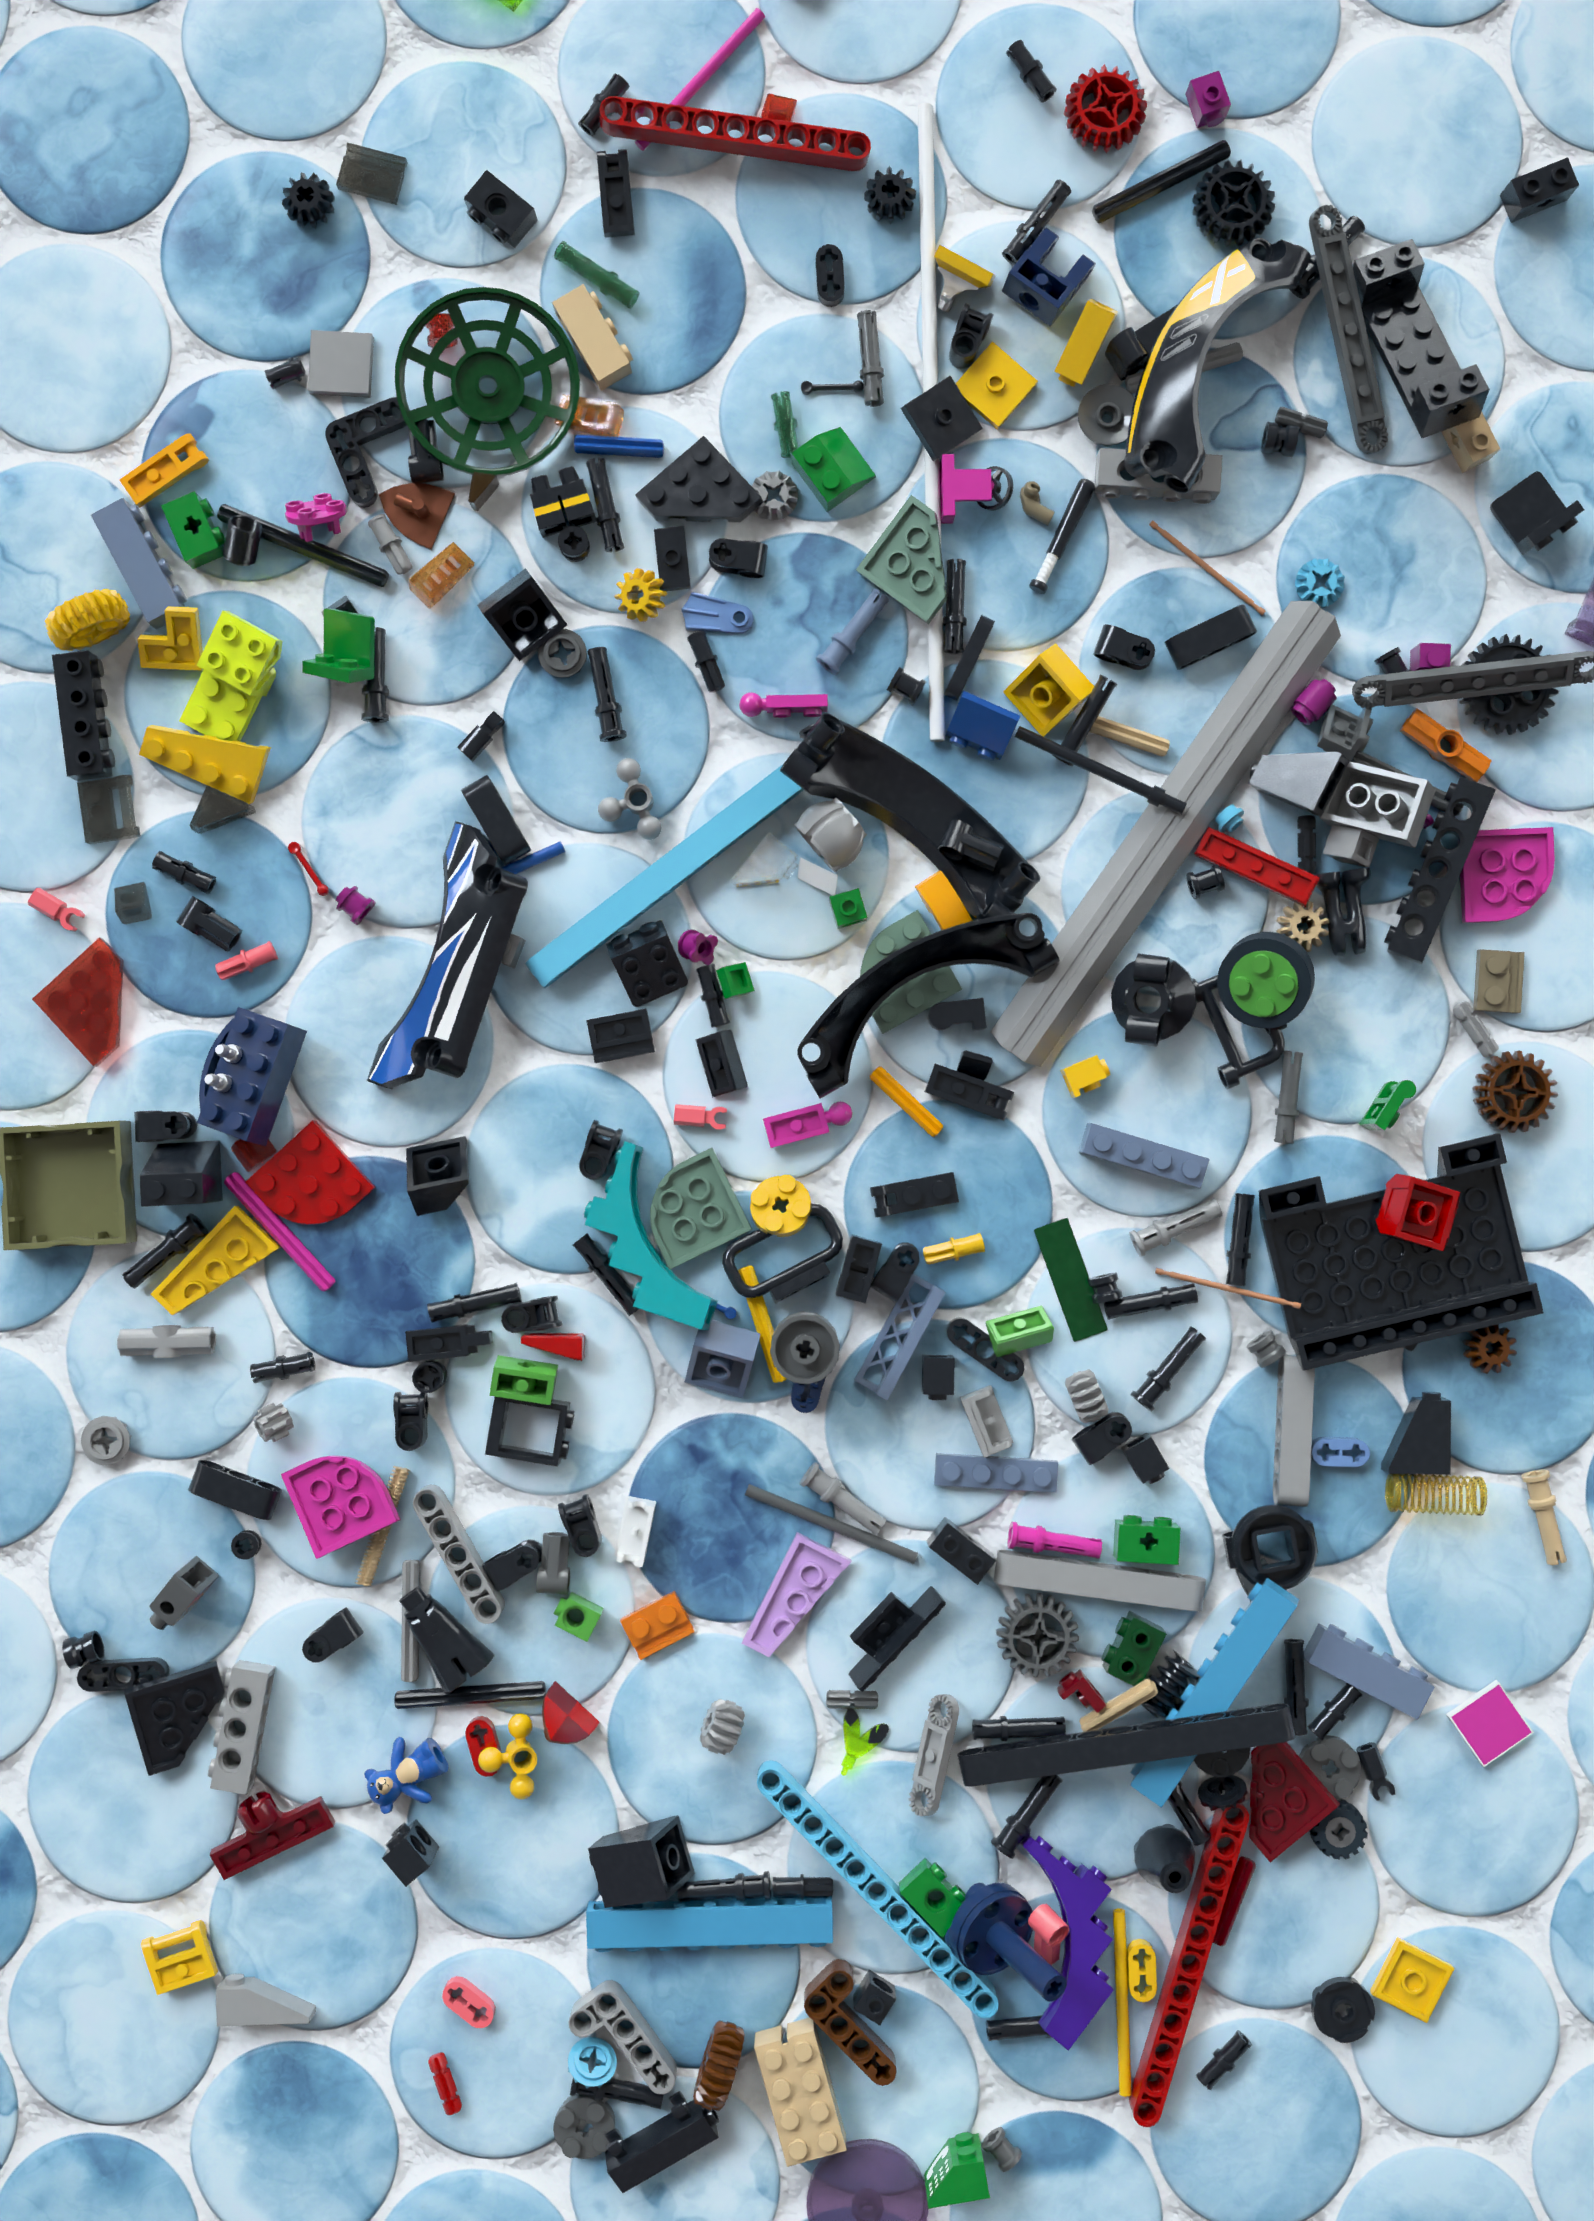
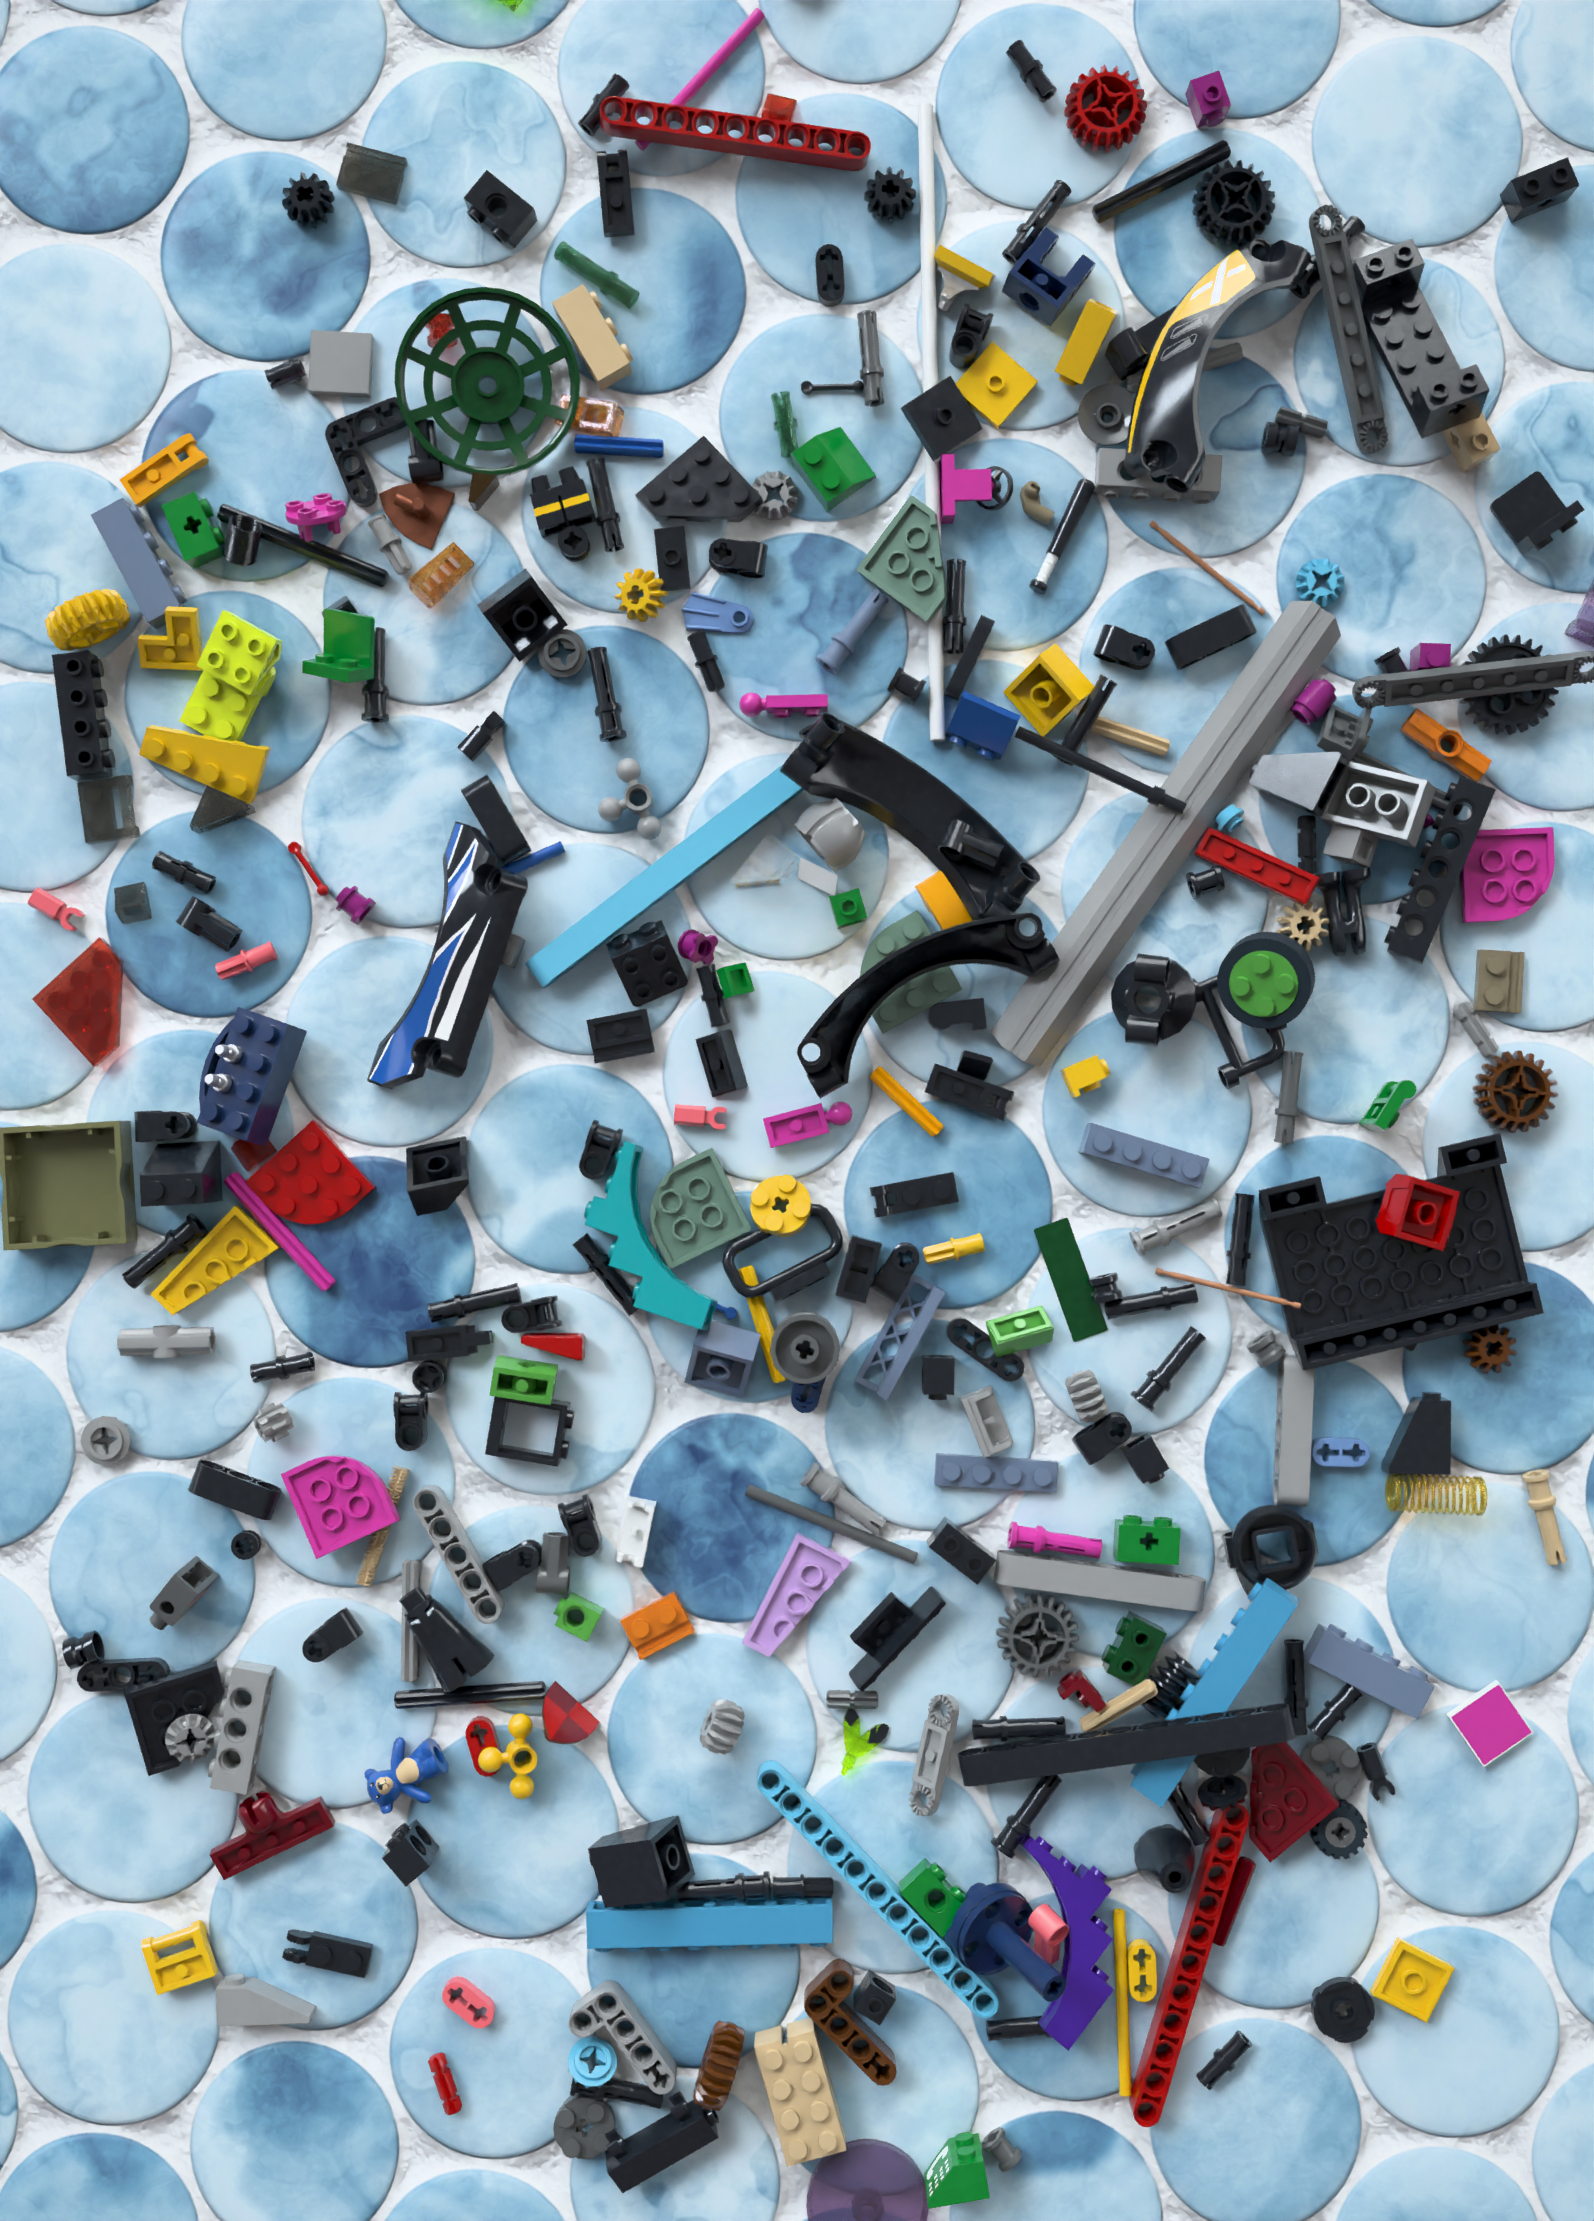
(178, 1731): none -> light grey gear
(330, 1952): none -> black hinge

